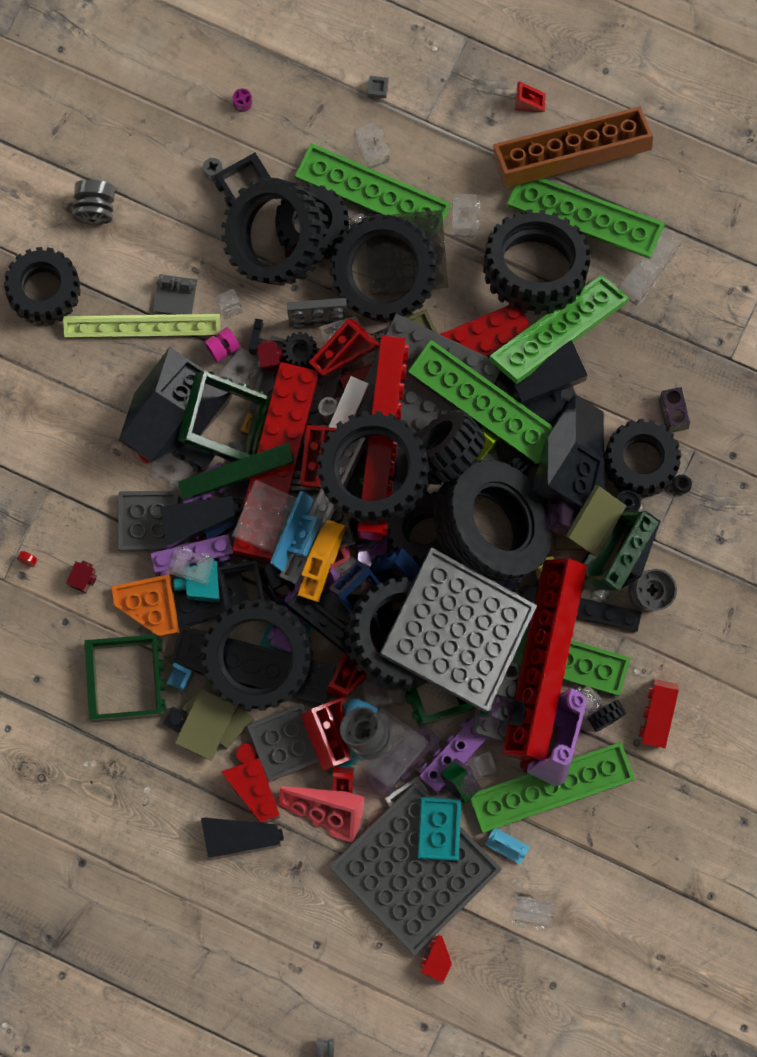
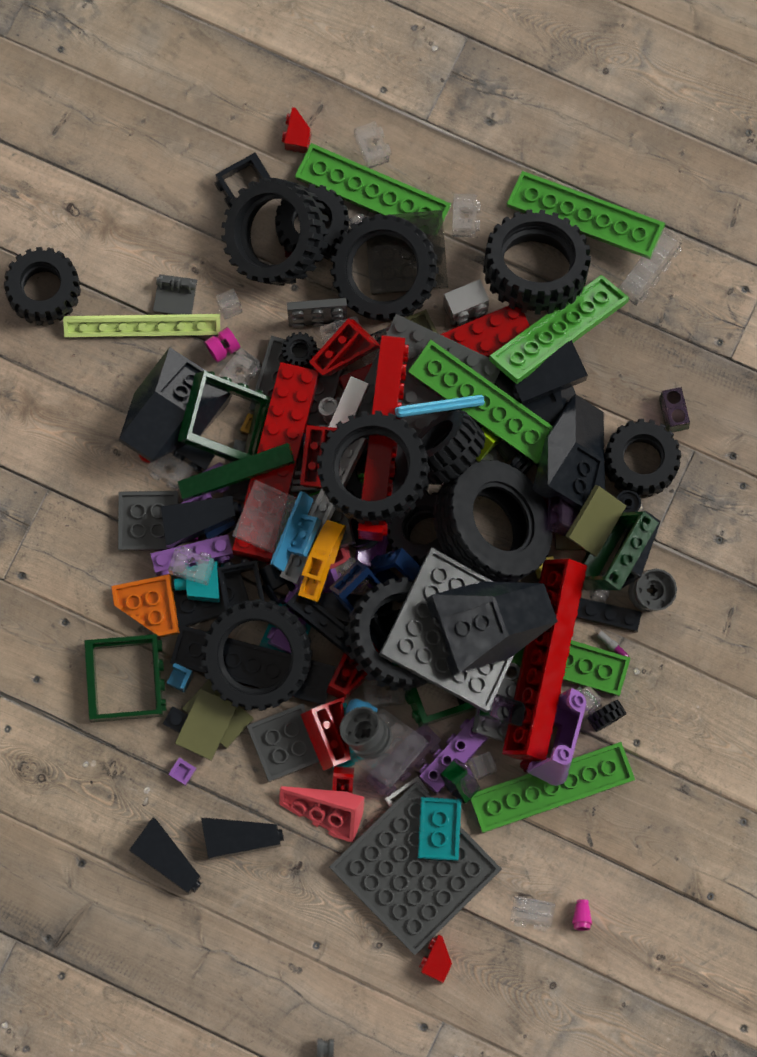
(27, 559): red tile -> none
(81, 576): dark red brick -> none
(93, 202): dark grey wheel -> none
(164, 856): none -> black slope
(182, 771): none -> medium lavender plate
(208, 164): dark grey wheel -> none
(242, 95): magenta wheel -> none
(246, 753): red tile -> none
(253, 788): red wedge -> none
(256, 337): black plate -> none
(269, 356): dark red brick -> none
(298, 133): none -> red slope
(377, 87): dark grey plate -> none
(439, 406): none -> medium azure axle
(466, 303): none -> light grey brick
(490, 621): none -> black wedge
(507, 846): medium azure hinge -> none
(529, 98): red slope -> none
(572, 147): dark orange brick -> none
(582, 916): none -> dark pink cone
(611, 644): none -> light grey piece
(659, 713): red wedge -> none
(682, 478): black plate -> none

